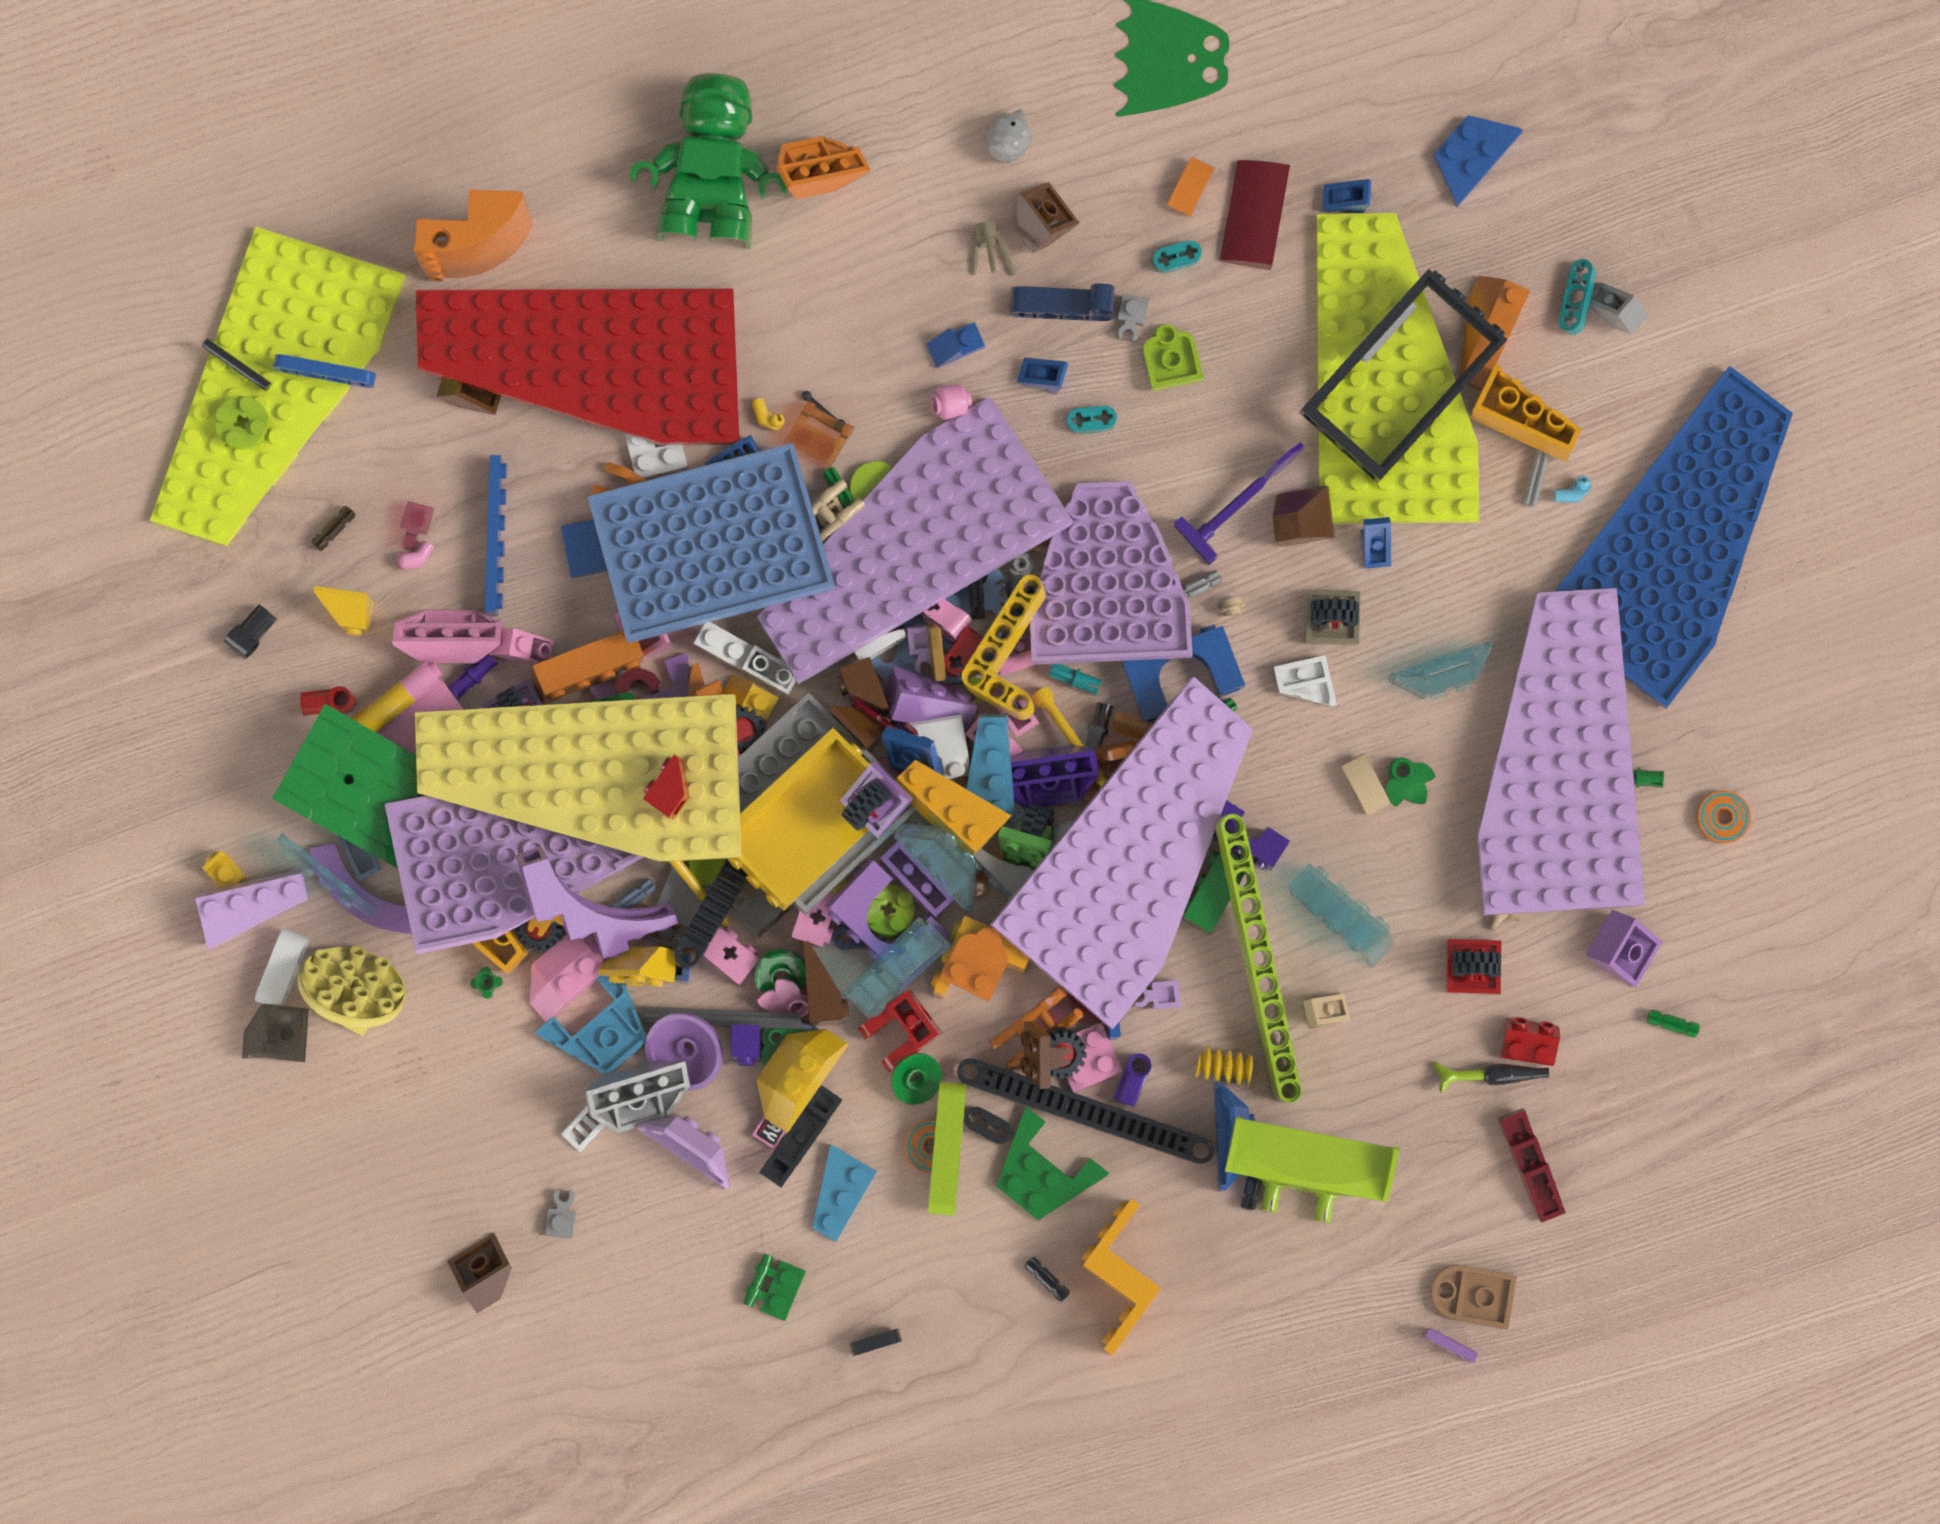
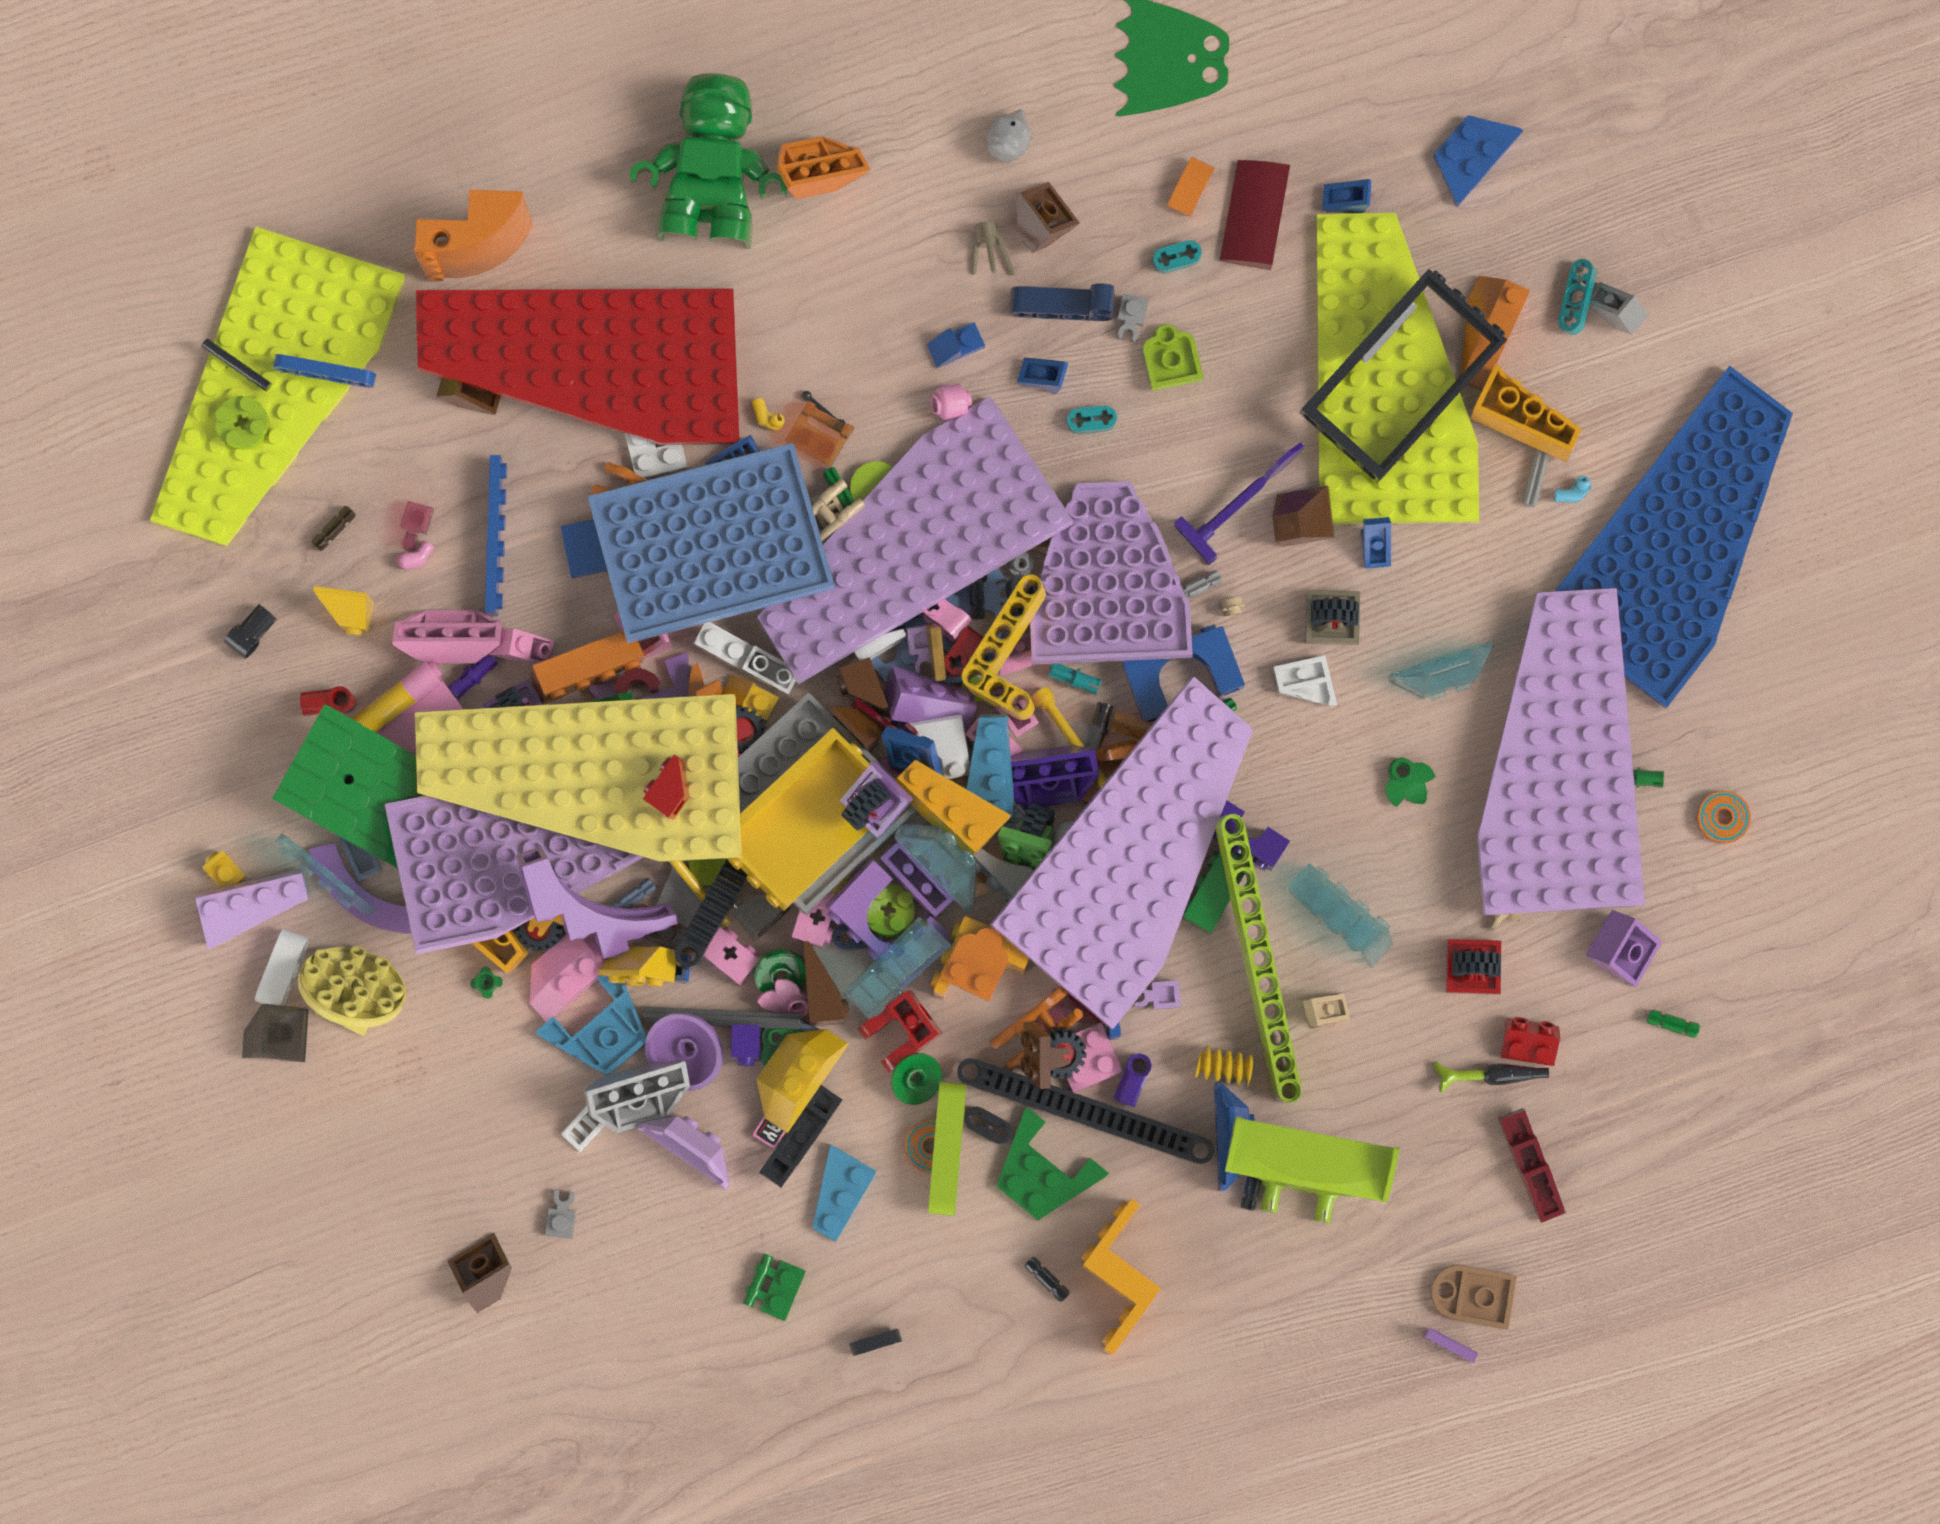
(1365, 784): tan slope -> none

